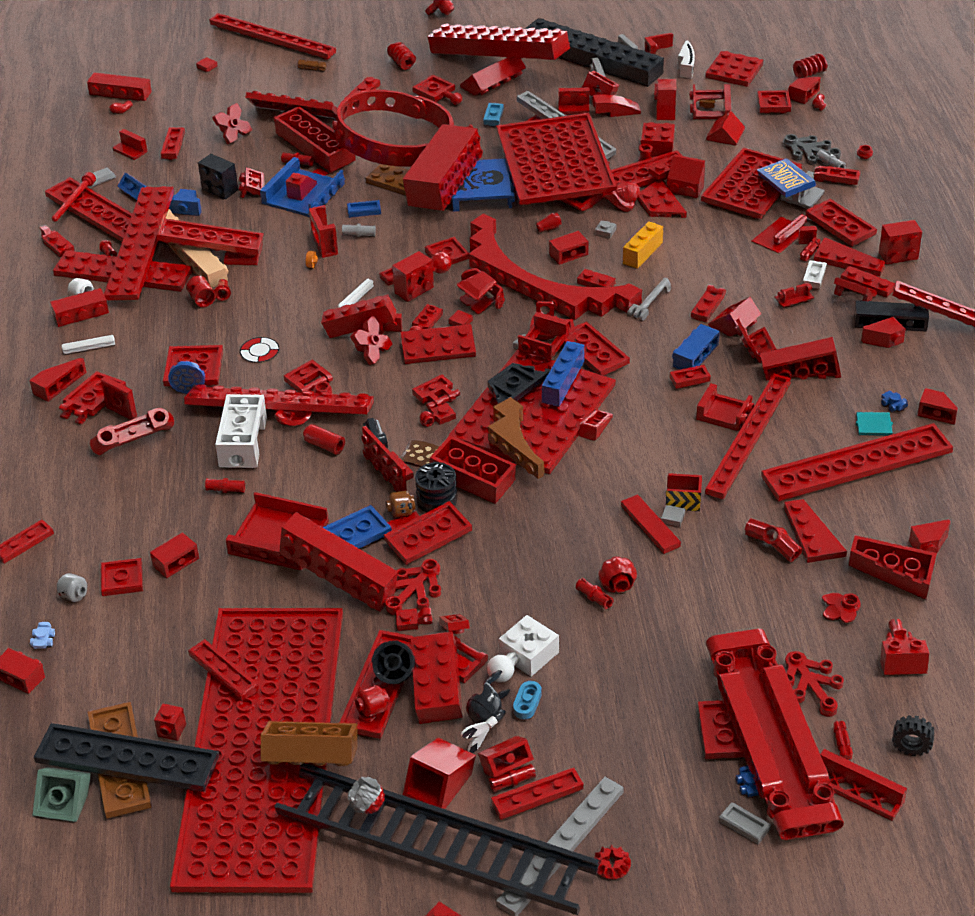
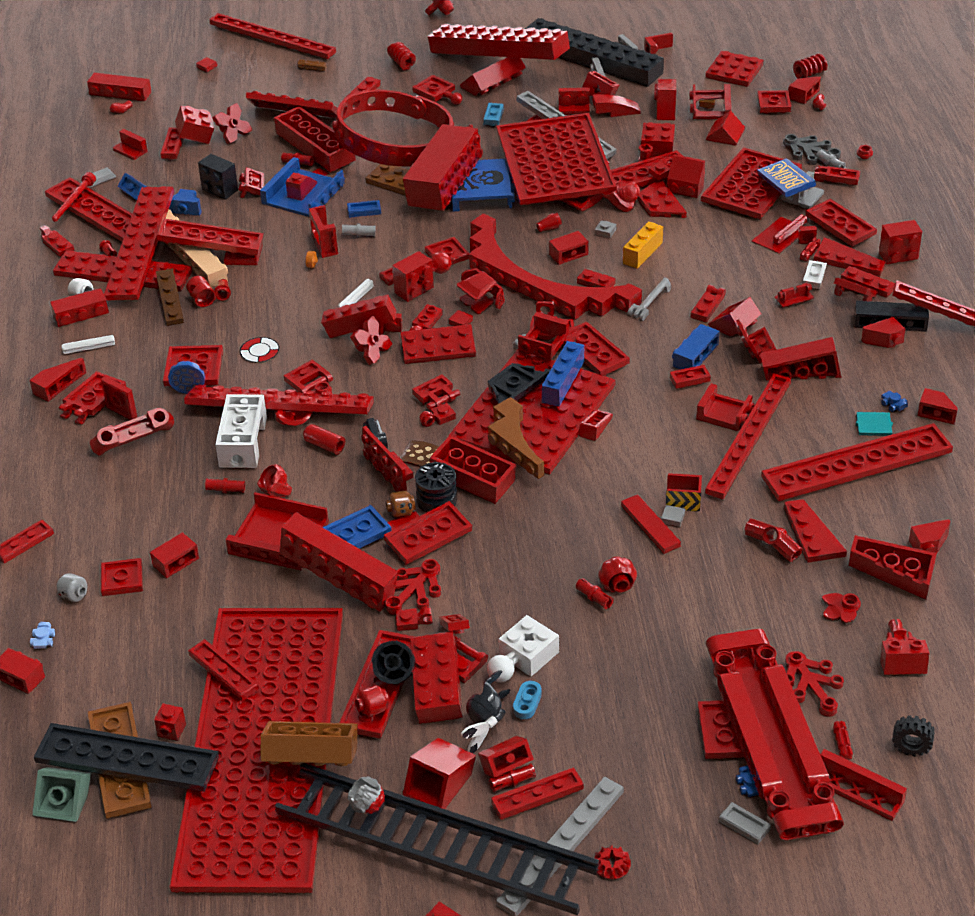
(170, 297): none -> reddish brown plate
(194, 124): none -> red brick
(274, 481): none -> red hair
(686, 61): white slope -> none

